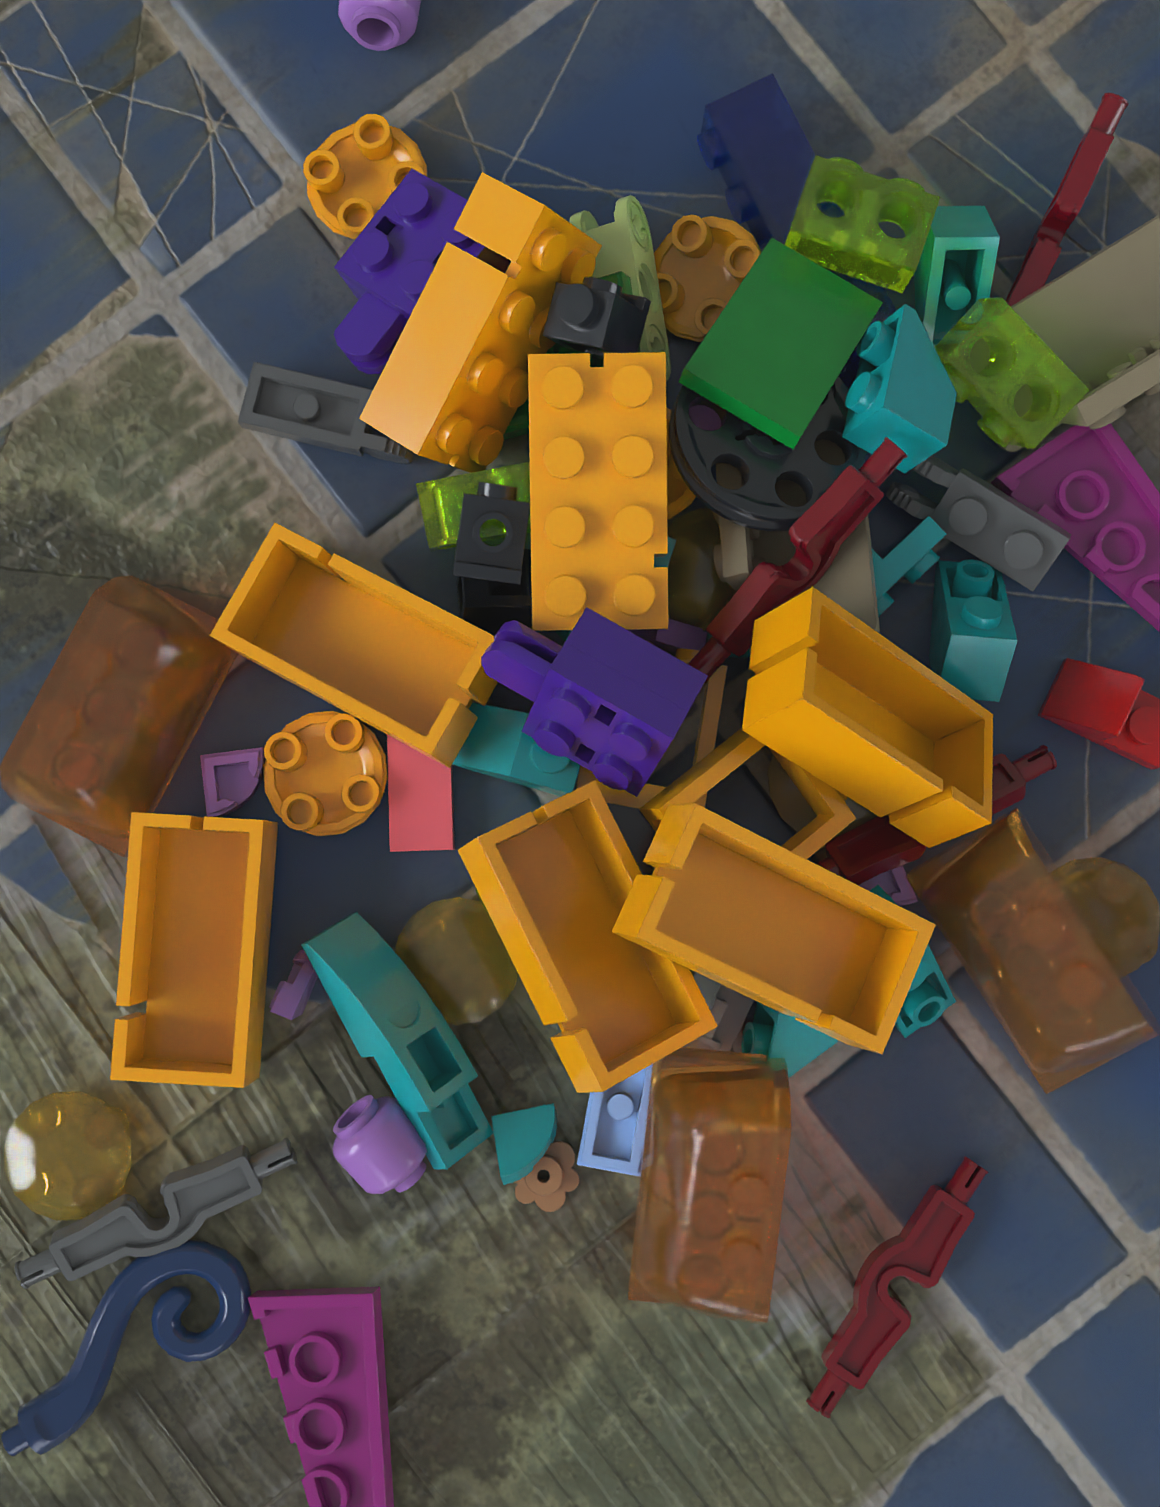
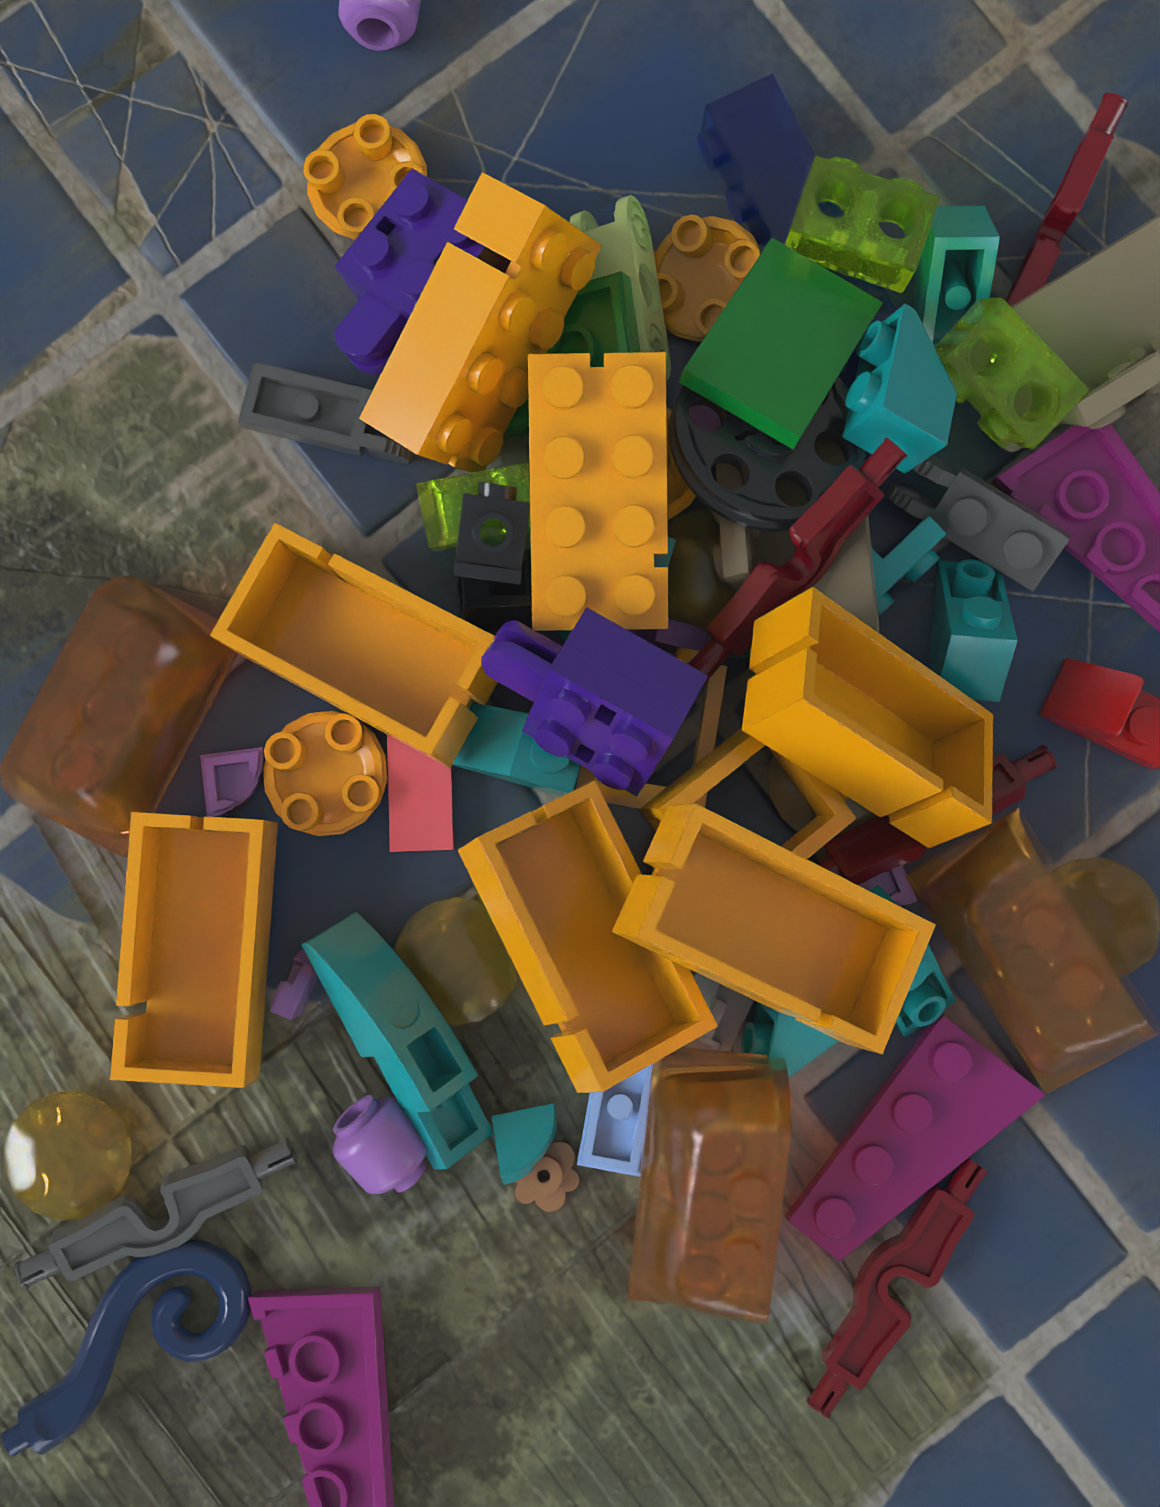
(596, 318): black brick -> none
(915, 1131): none -> magenta wing

